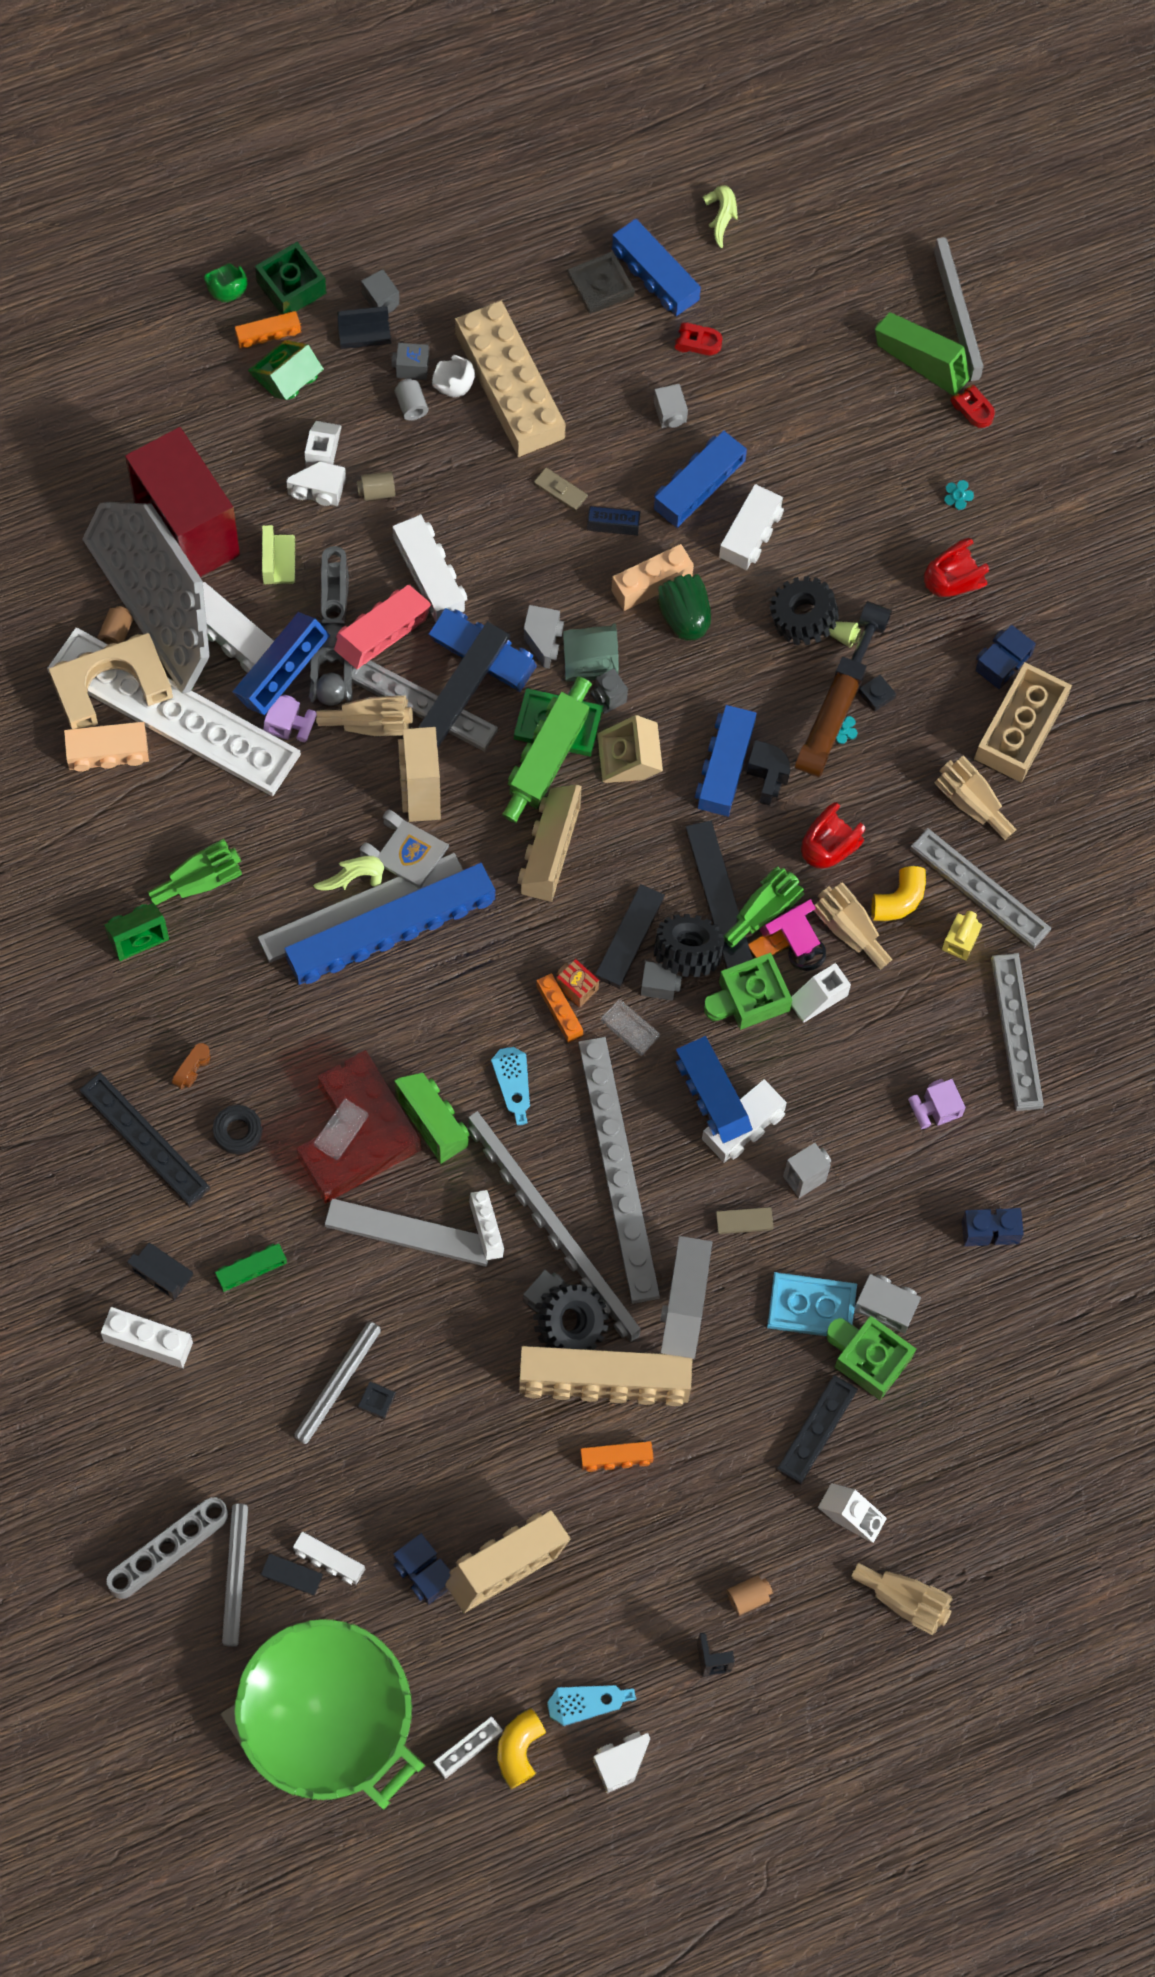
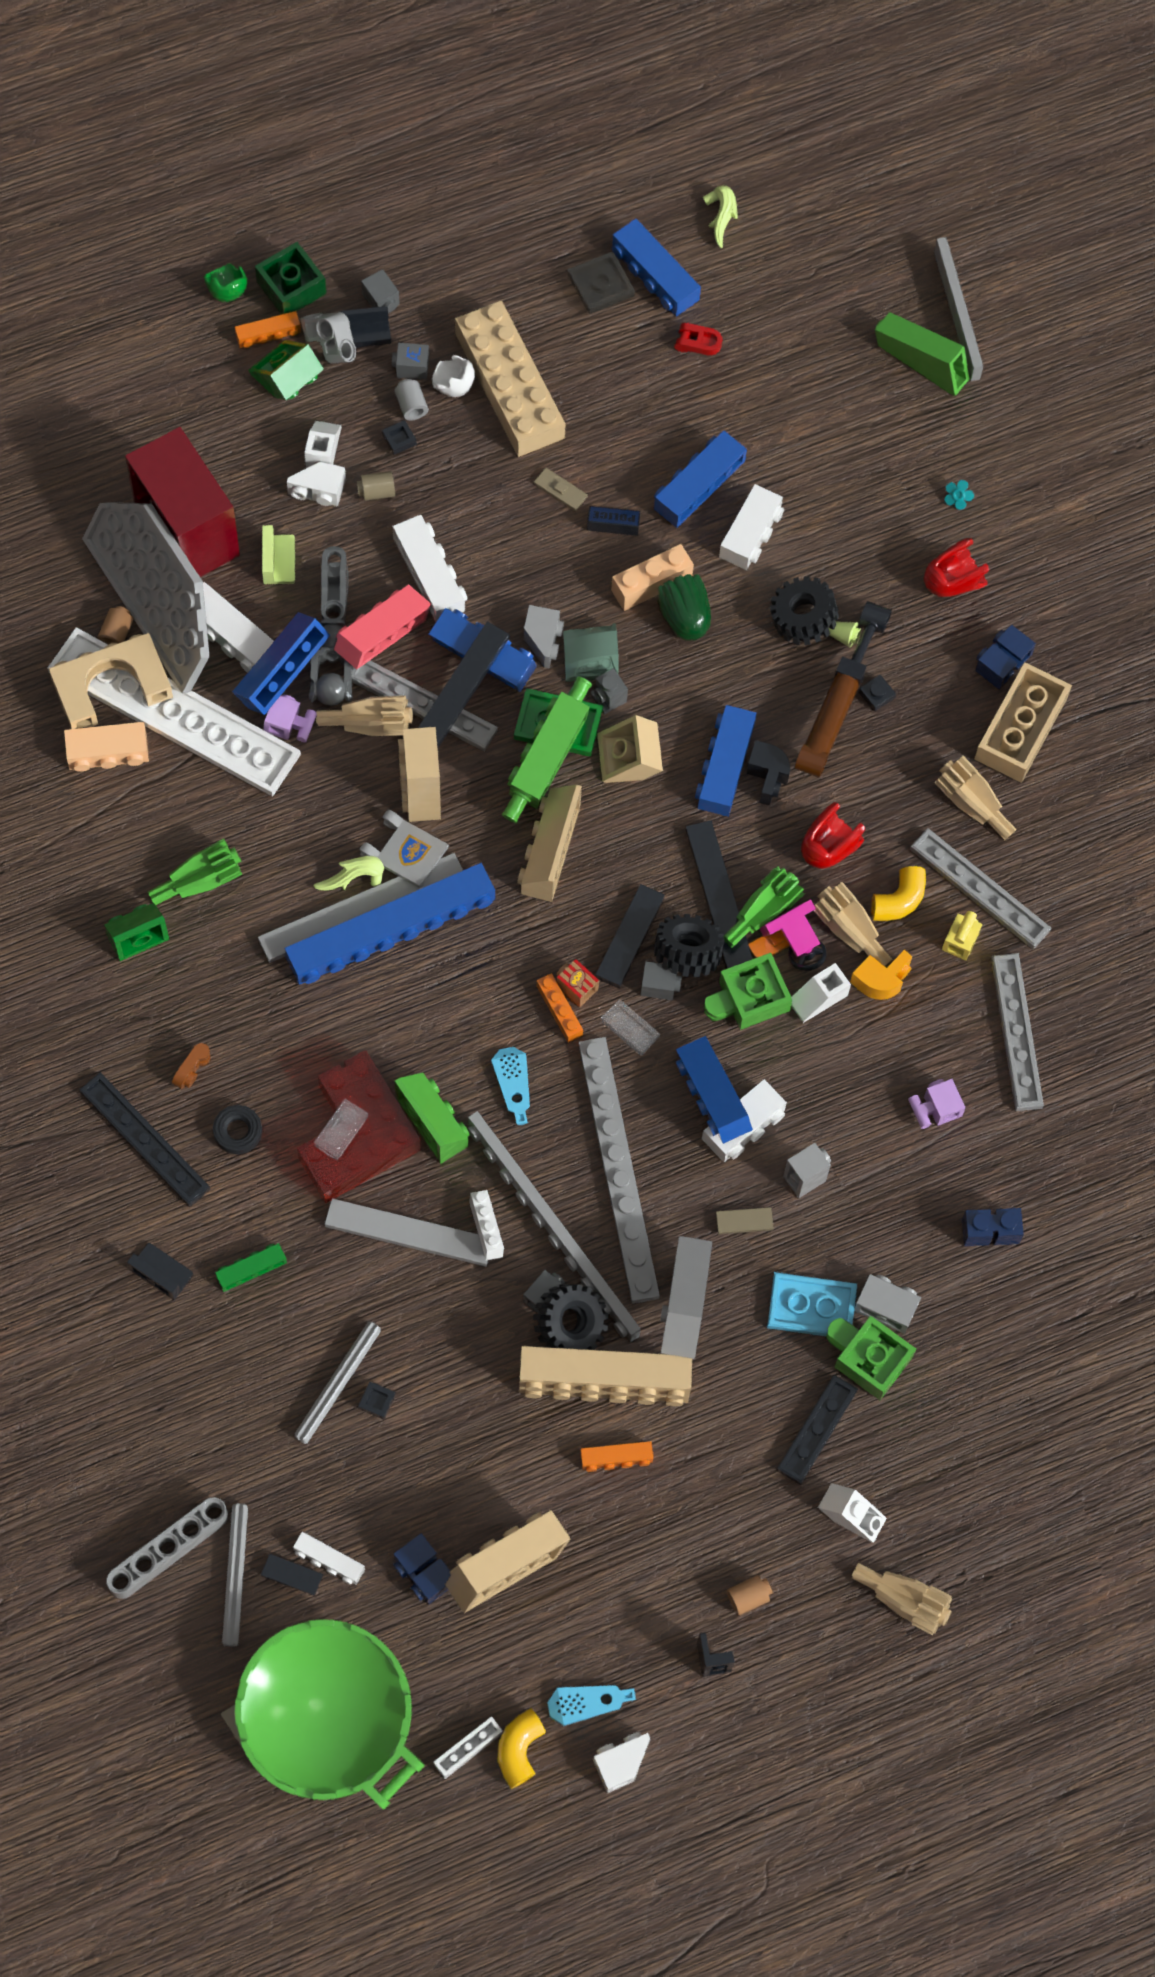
(146, 1337): white brick -> none
(333, 334): none -> light grey piece
(399, 437): none -> black plate
(670, 406): light grey brick -> none
(847, 731): teal plant -> none
(881, 982): none -> light orange brick
(979, 413): red plate -> none

